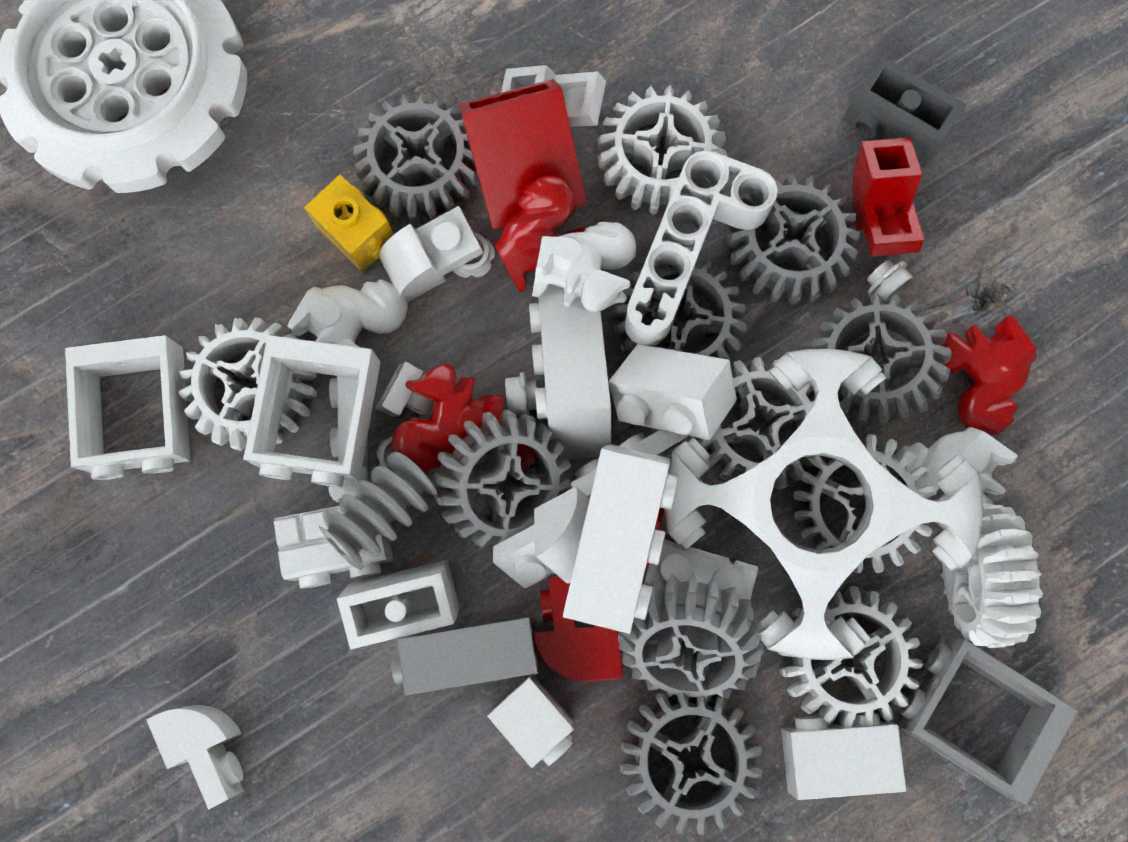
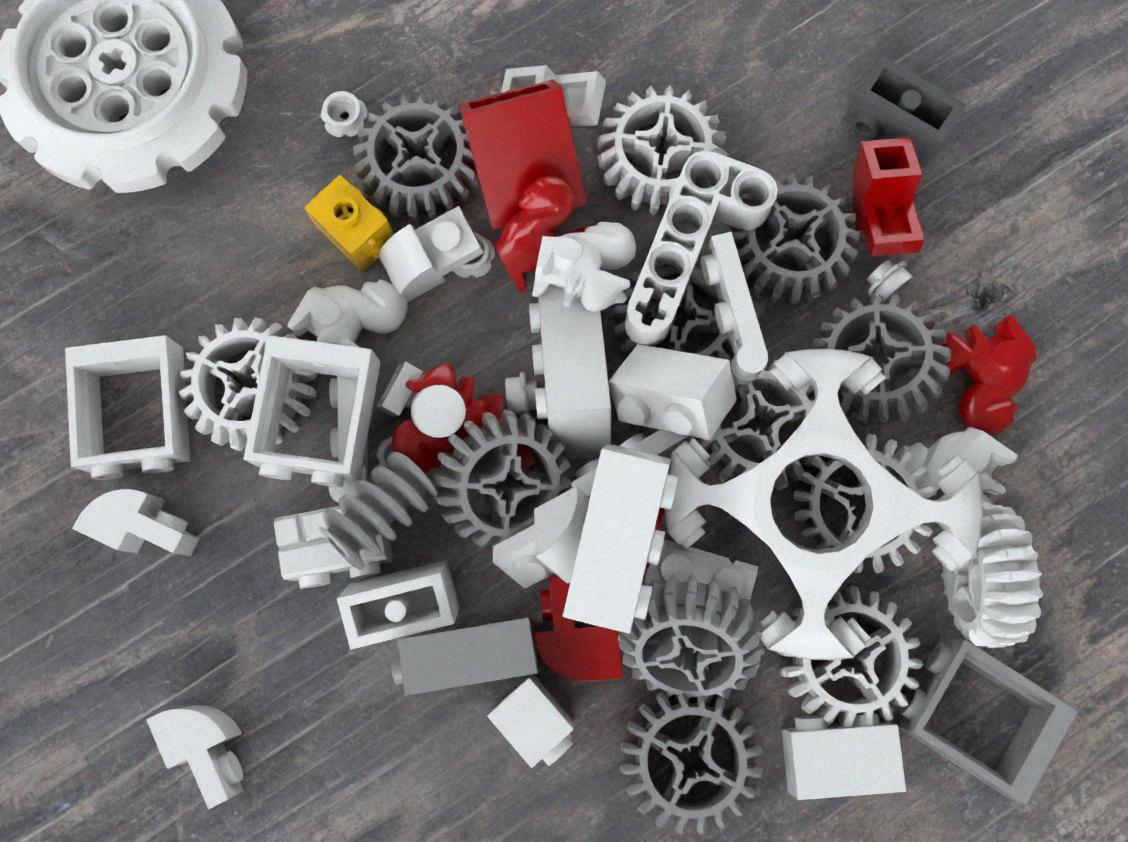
(130, 517): none -> white brick
(341, 103): none -> white plate
(438, 411): none -> white tile
(735, 308): none -> white plate

